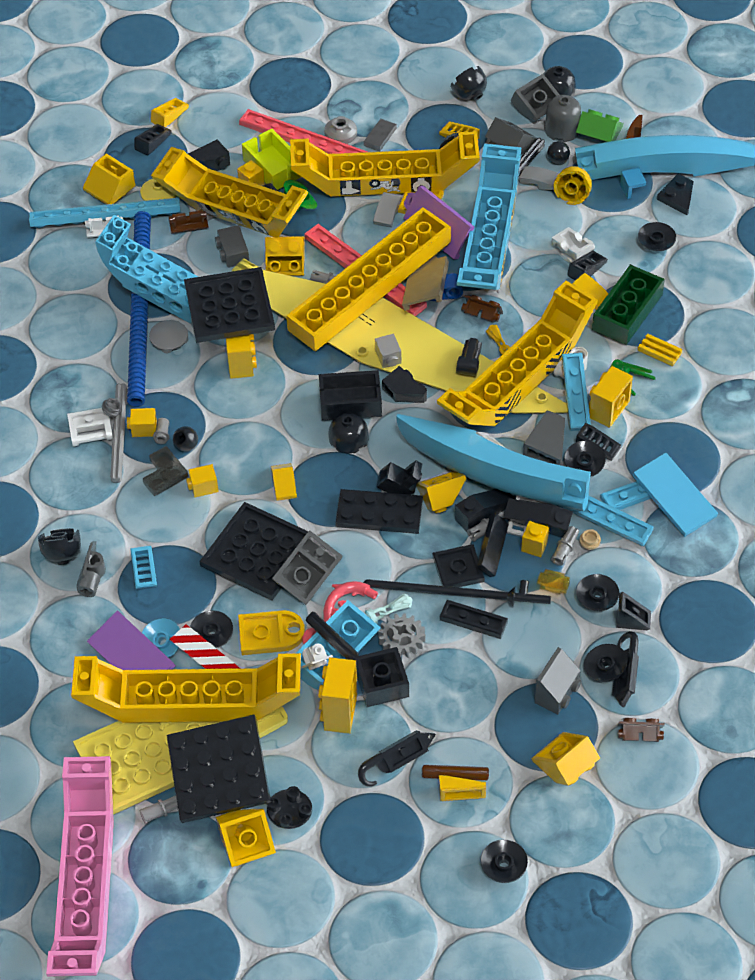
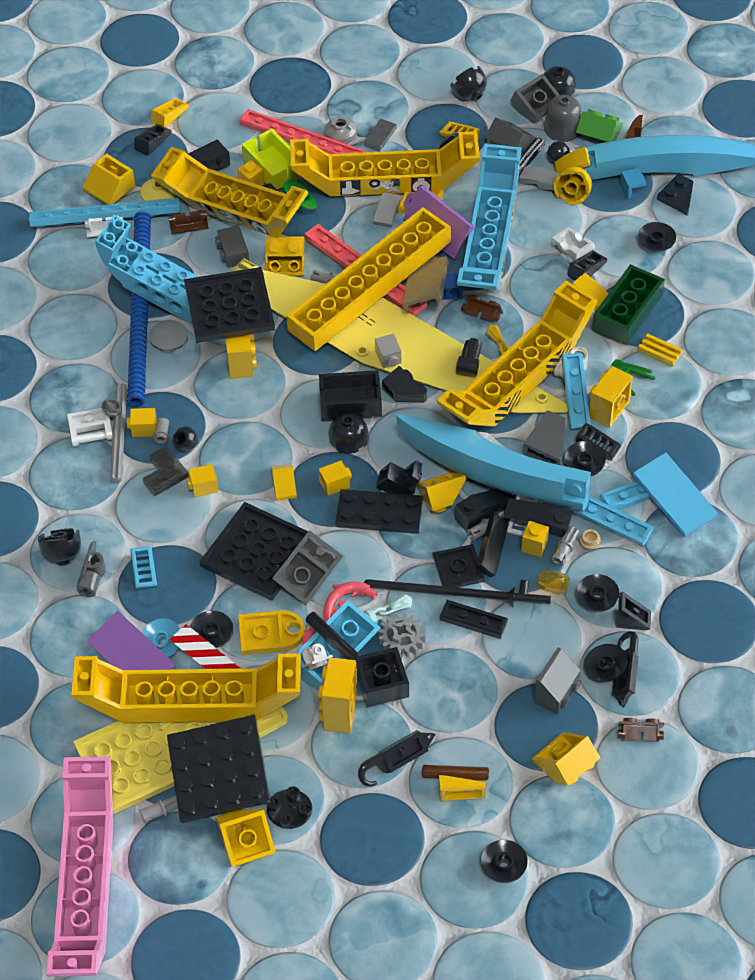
(334, 477): none -> yellow brick
(576, 158): none -> yellow slope

